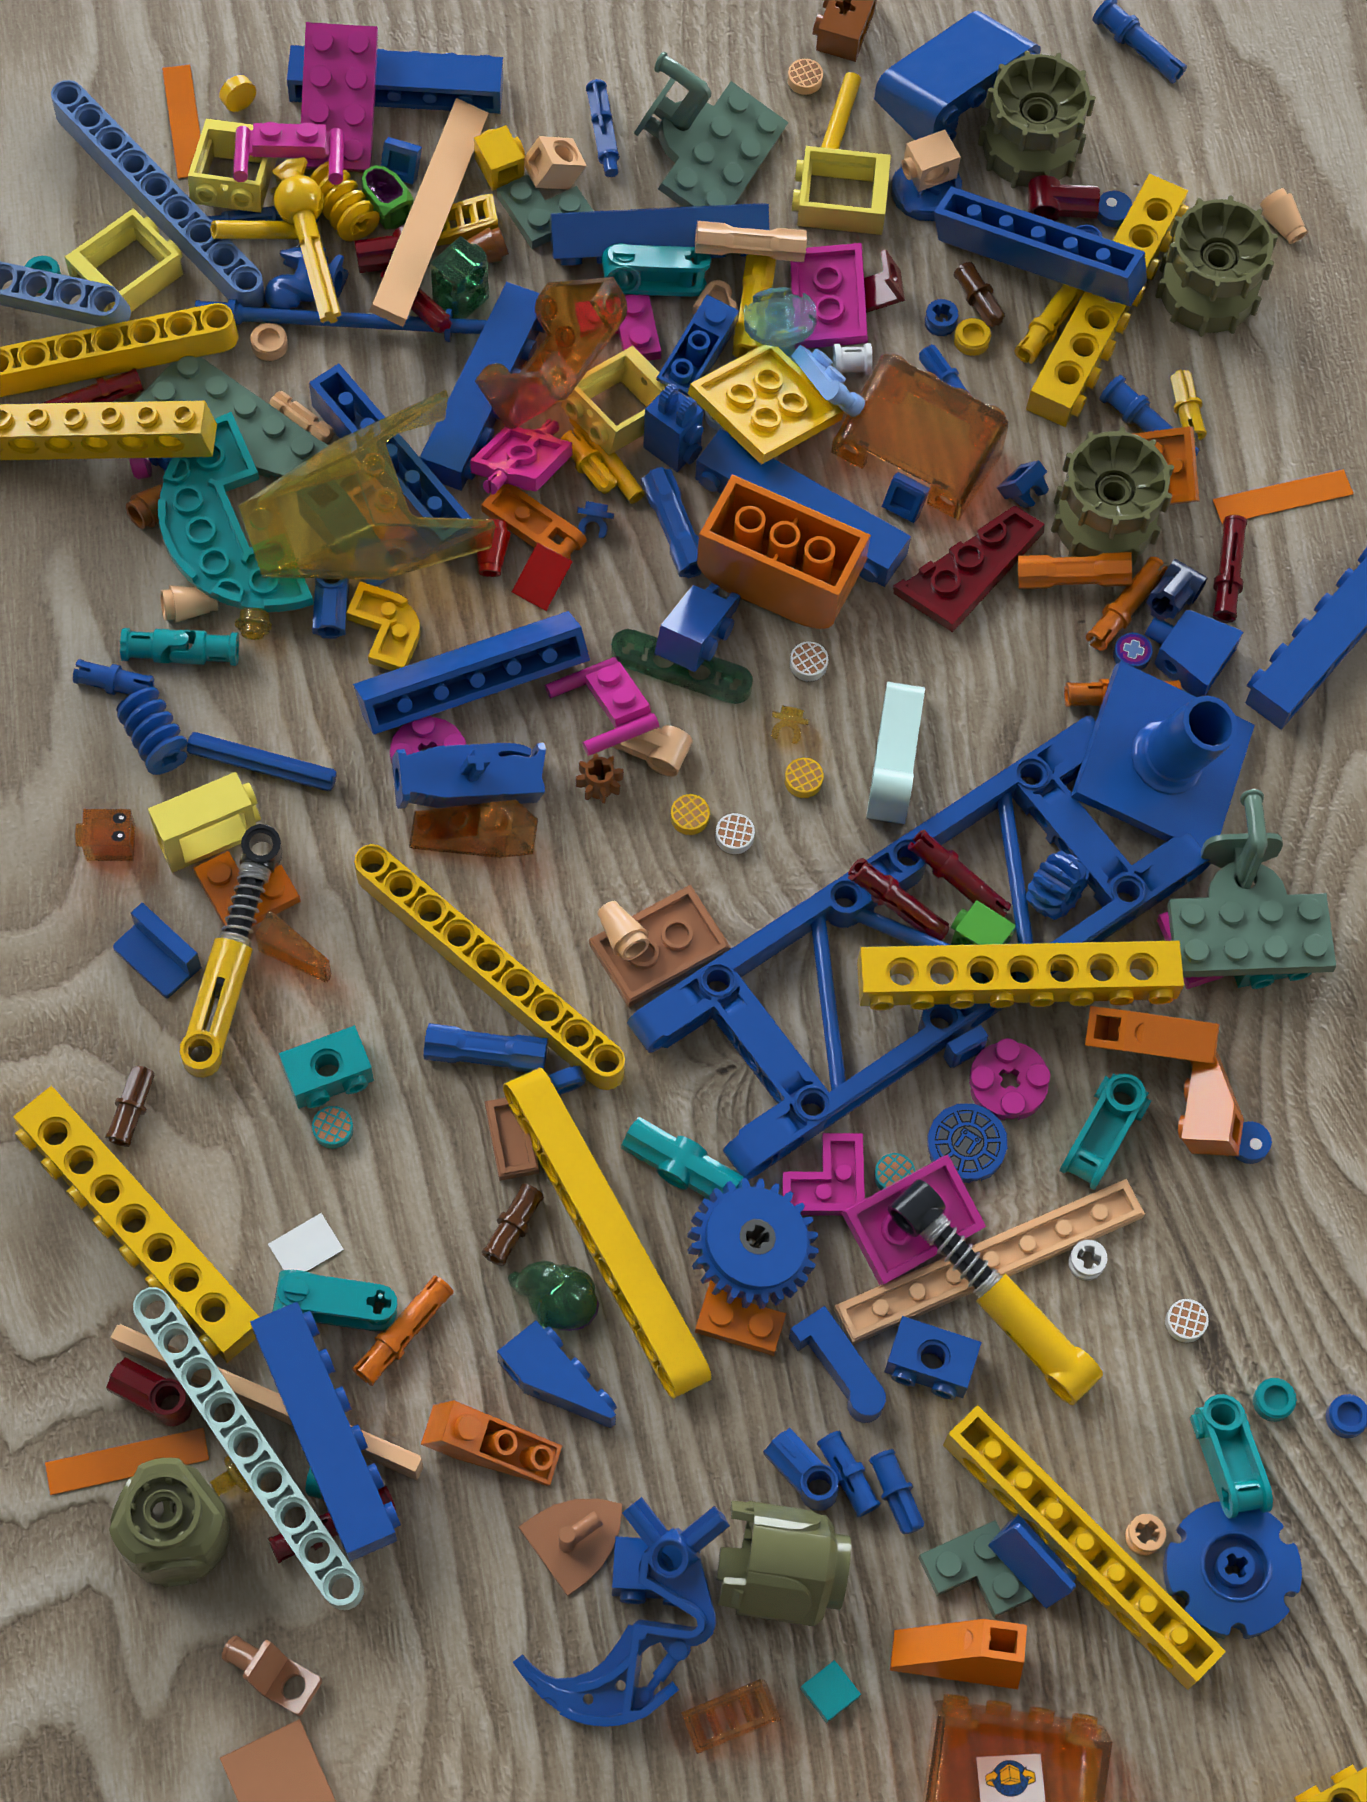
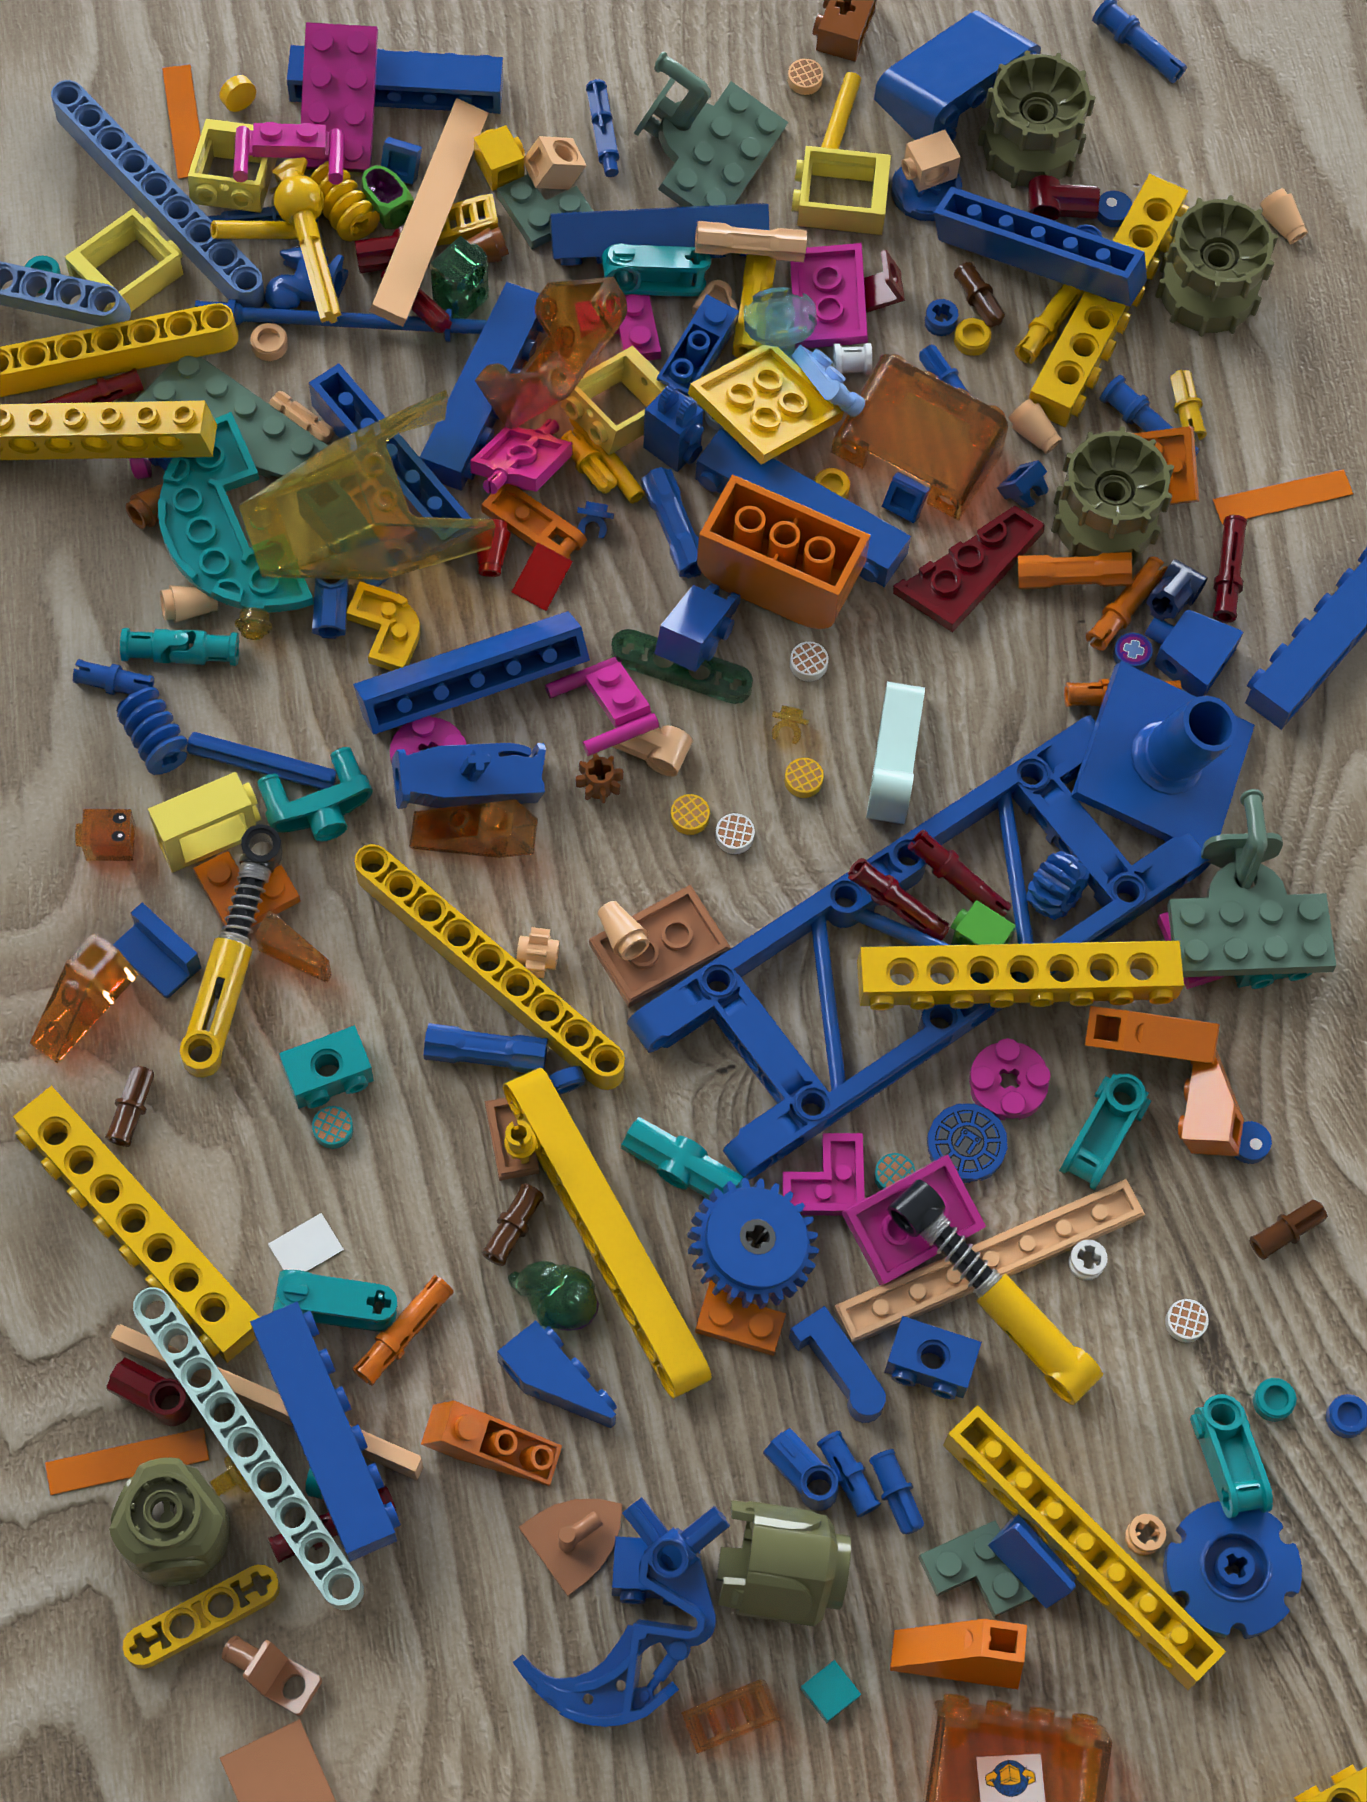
(81, 995): none -> clear orange slope
(204, 1621): none -> yellow beam
(320, 810): none -> teal connector
(520, 1141): none -> yellow axle
(538, 951): none -> light nougat gear
(834, 480): none -> yellow tile
(965, 1046): blue tile -> none
(1035, 426): none -> light nougat cone
(1288, 1229): none -> reddish brown axle

